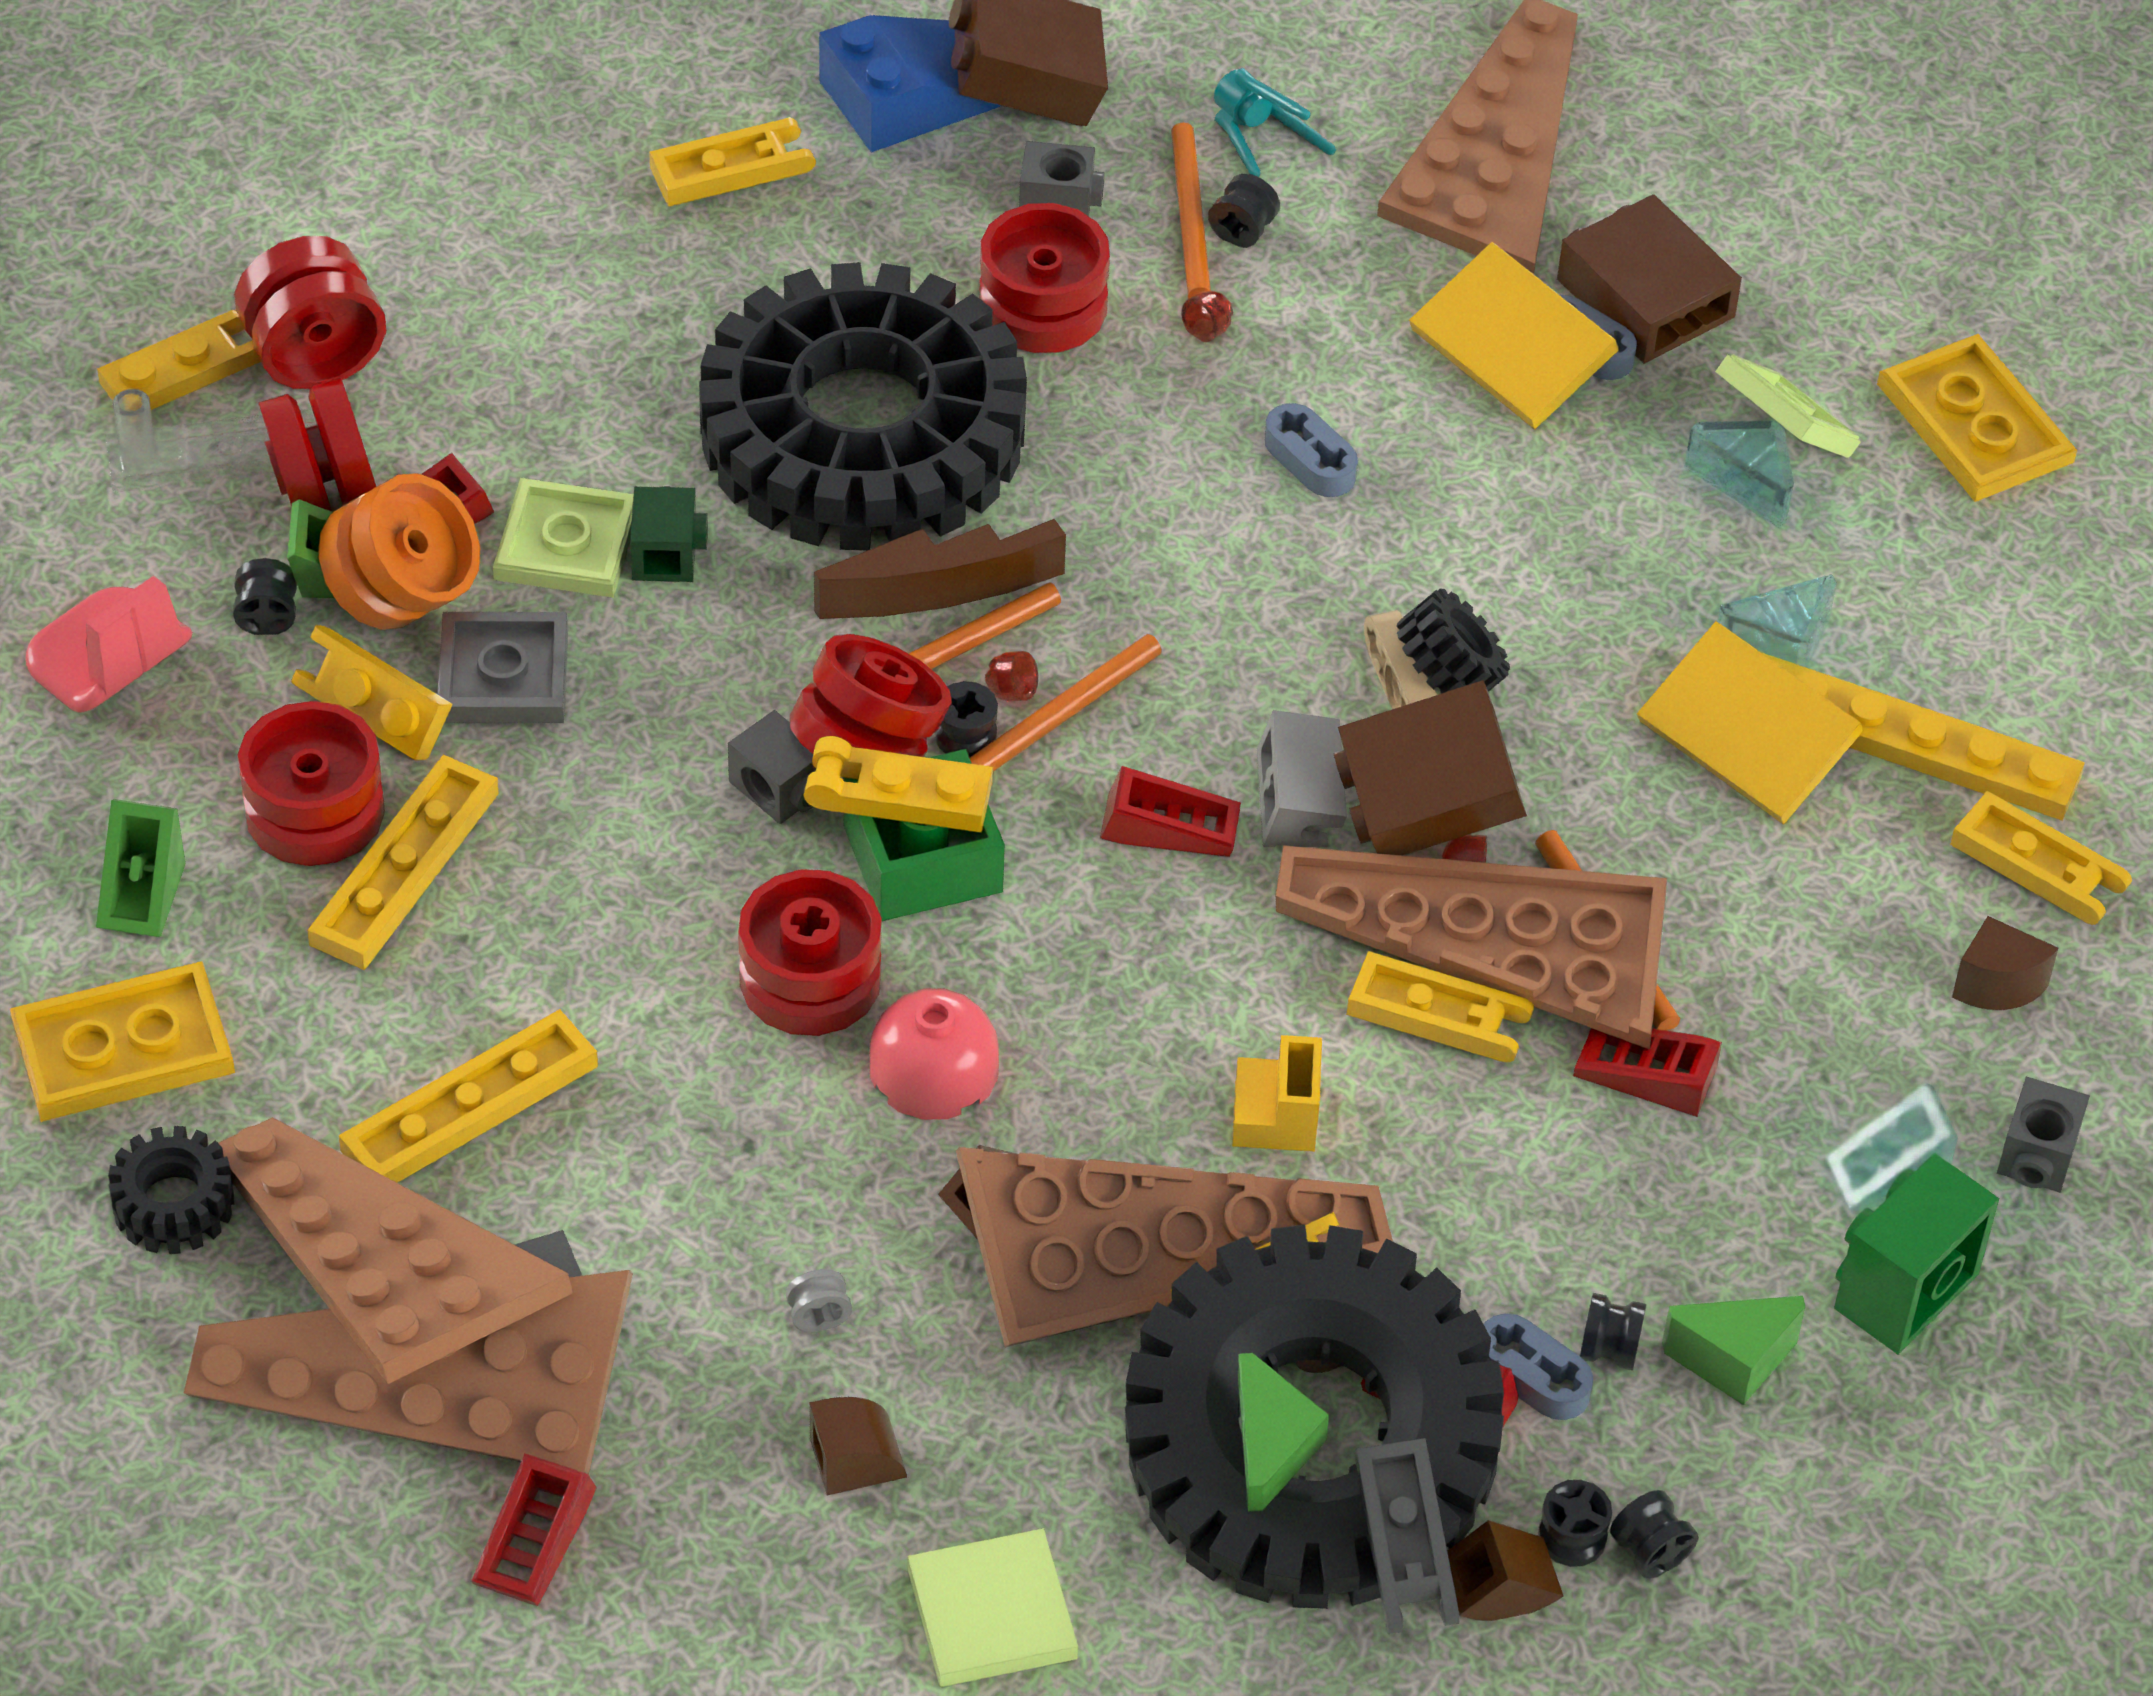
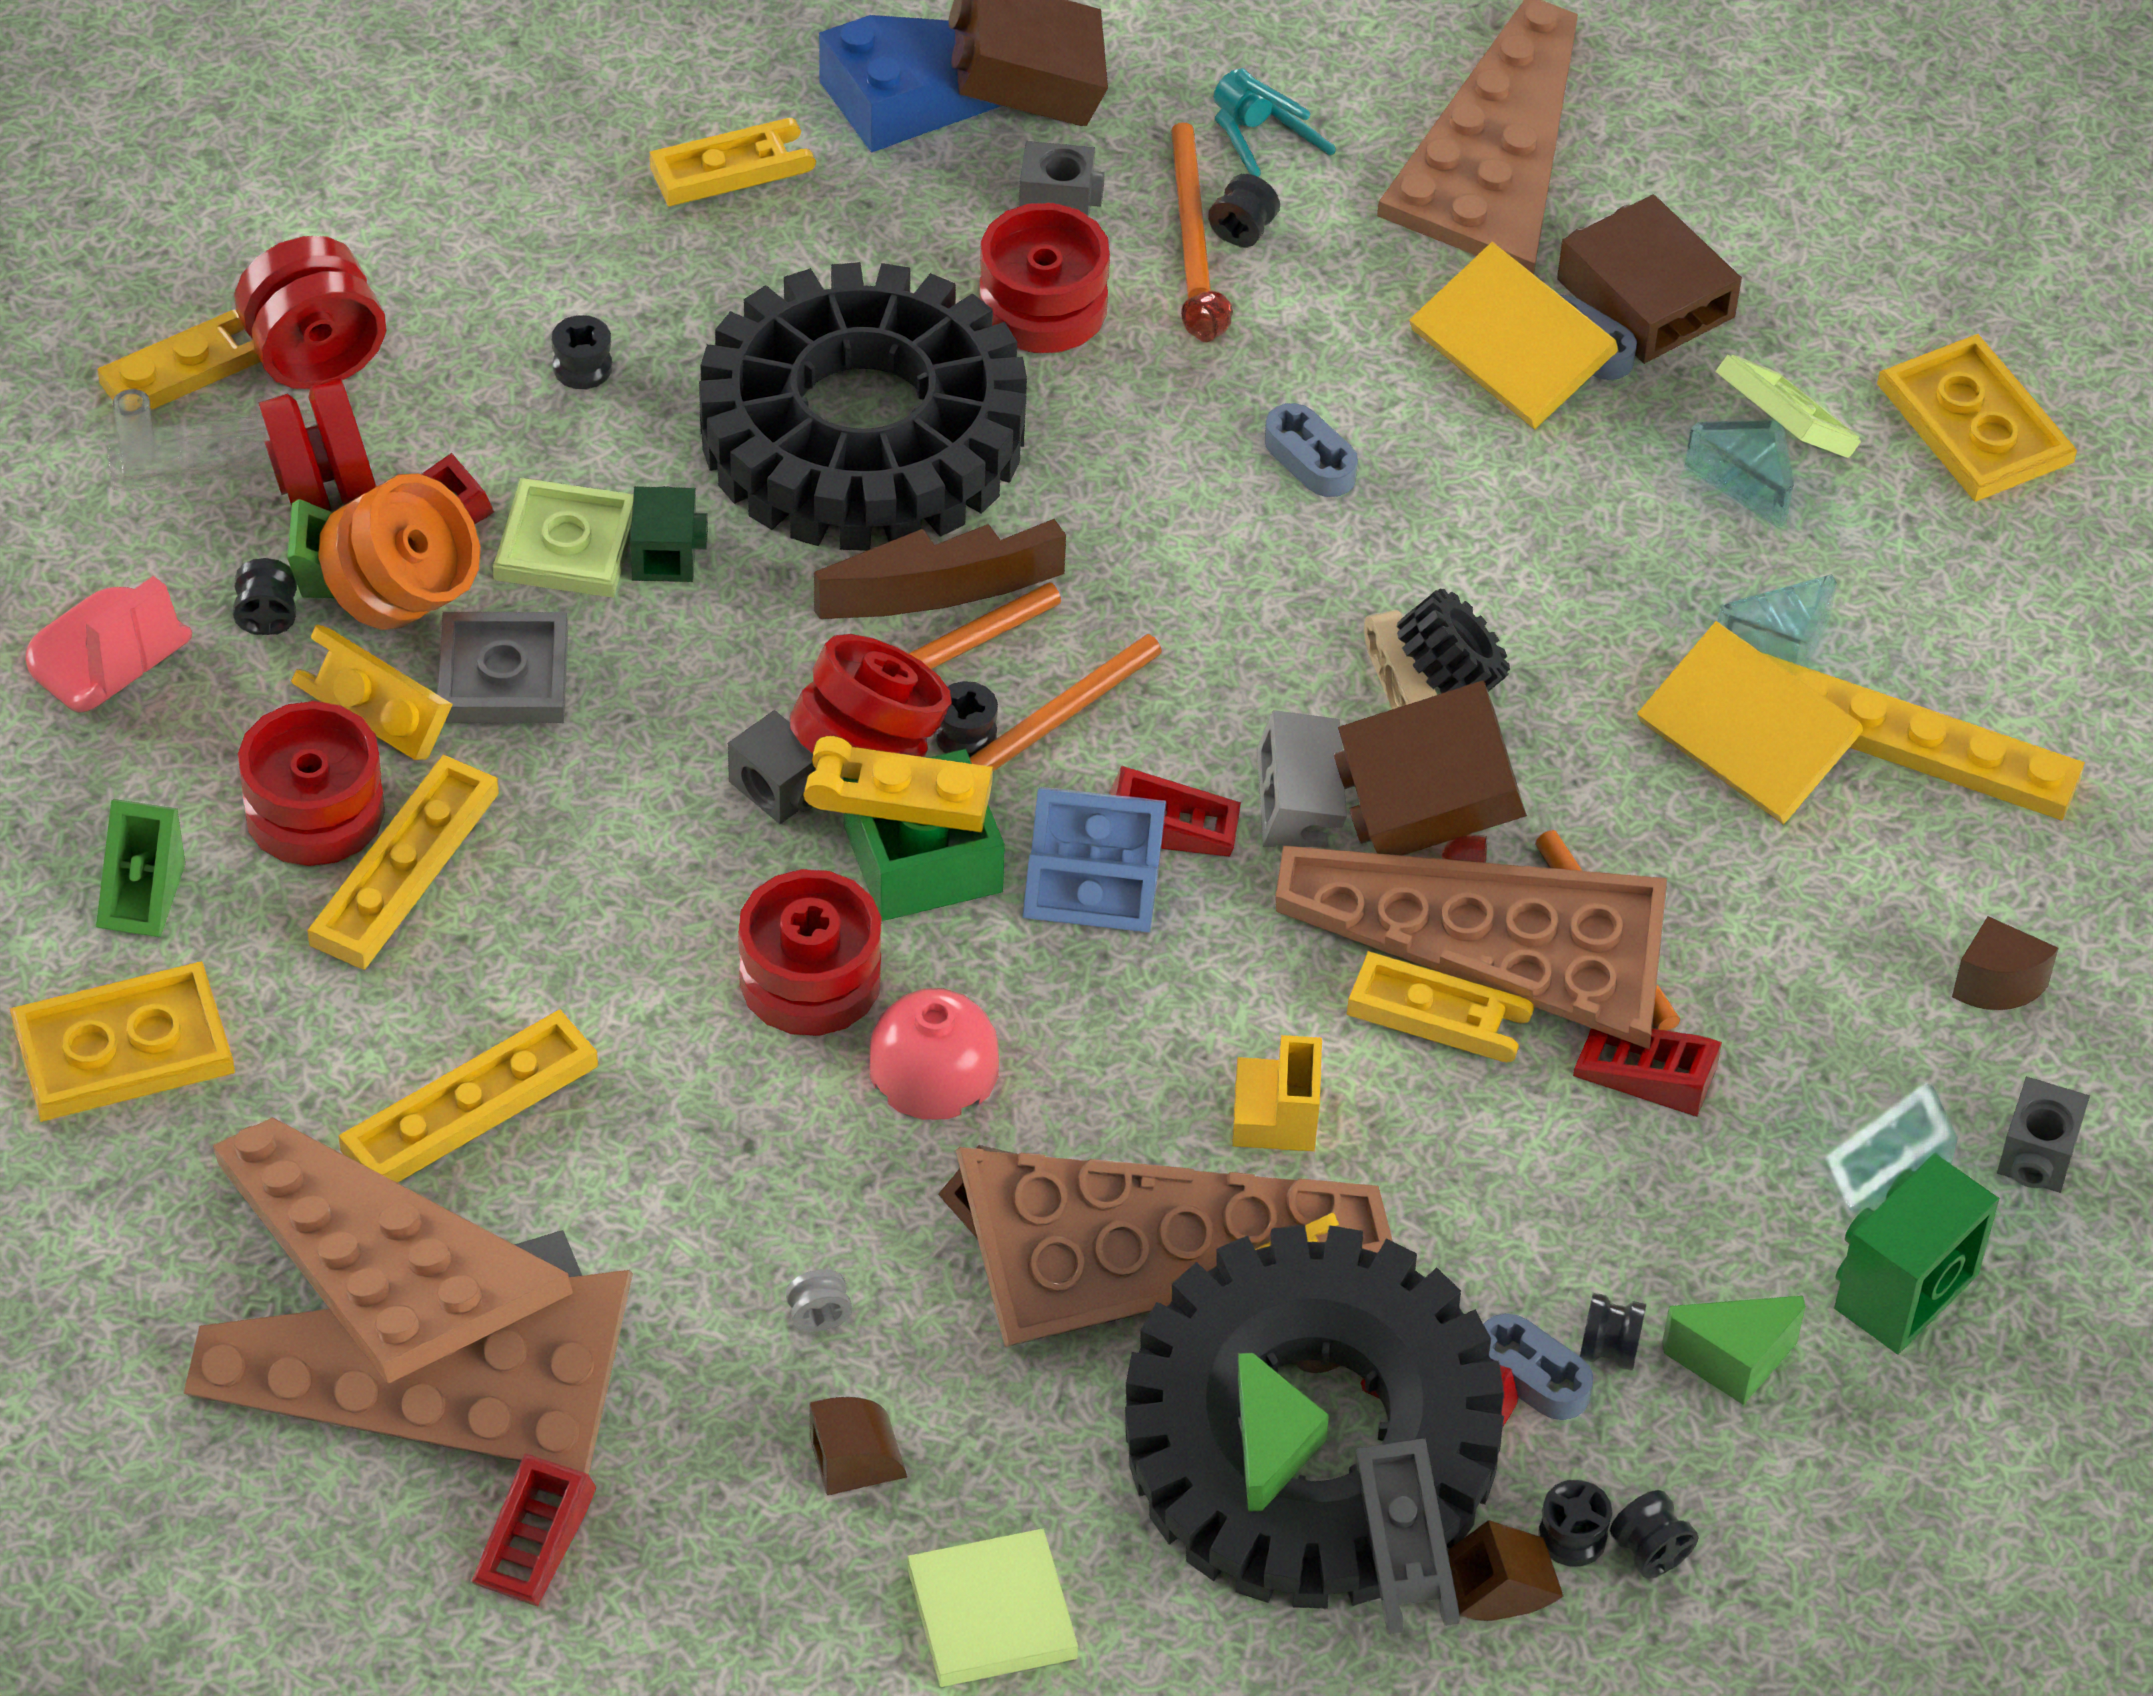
(171, 1220): black tyre -> none
(582, 352): none -> black wheel
(1013, 676): clear red hinge -> none
(1094, 859): none -> medium blue slope
(2038, 857): yellow hinge -> none

